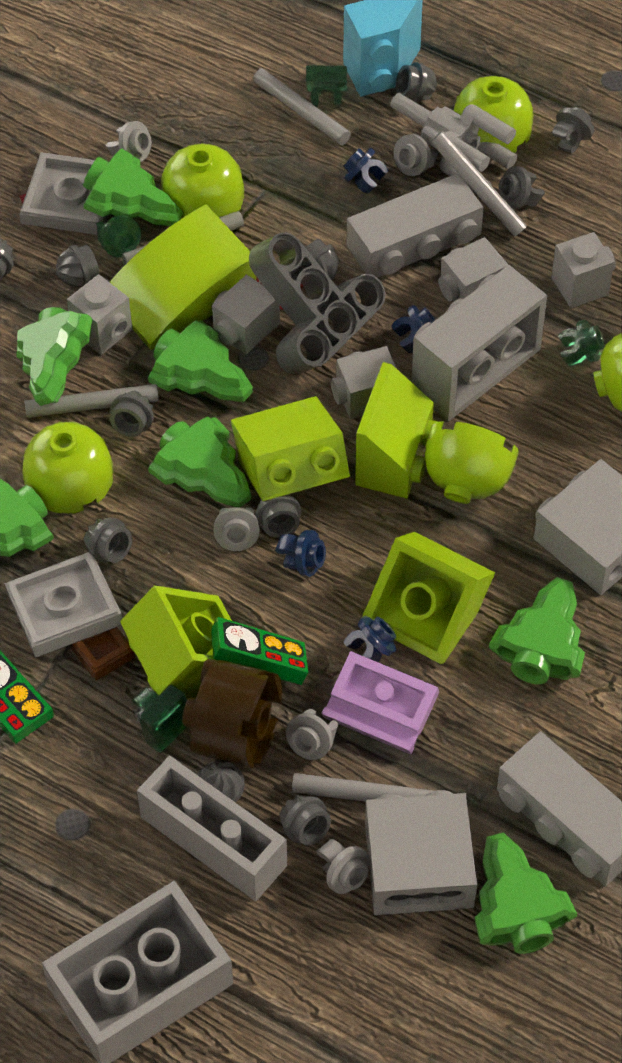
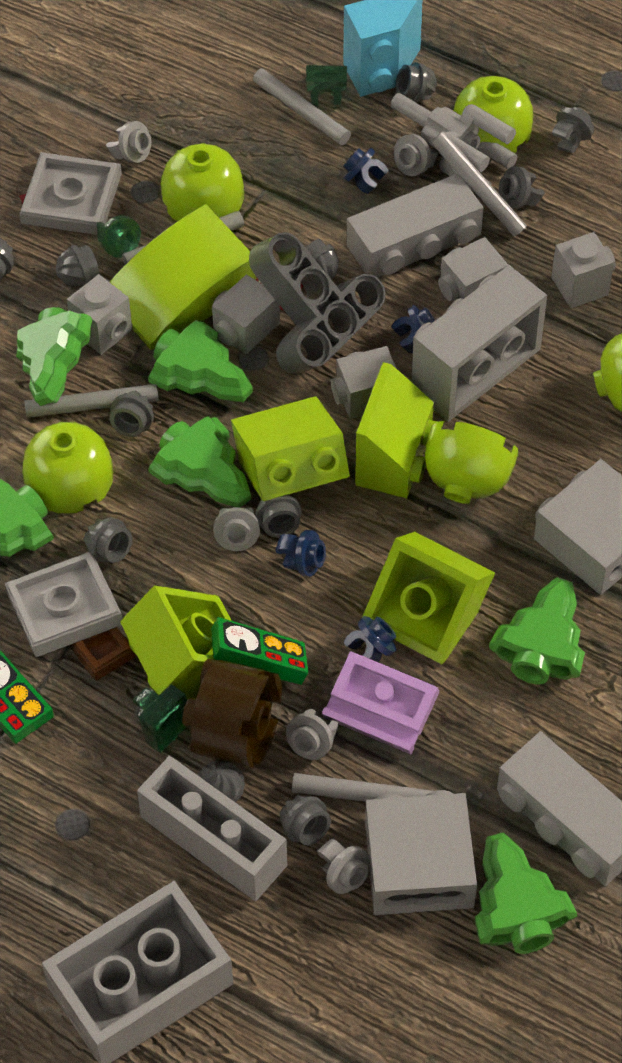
(127, 190): bright green rock -> none
(586, 342): clear green plate -> none

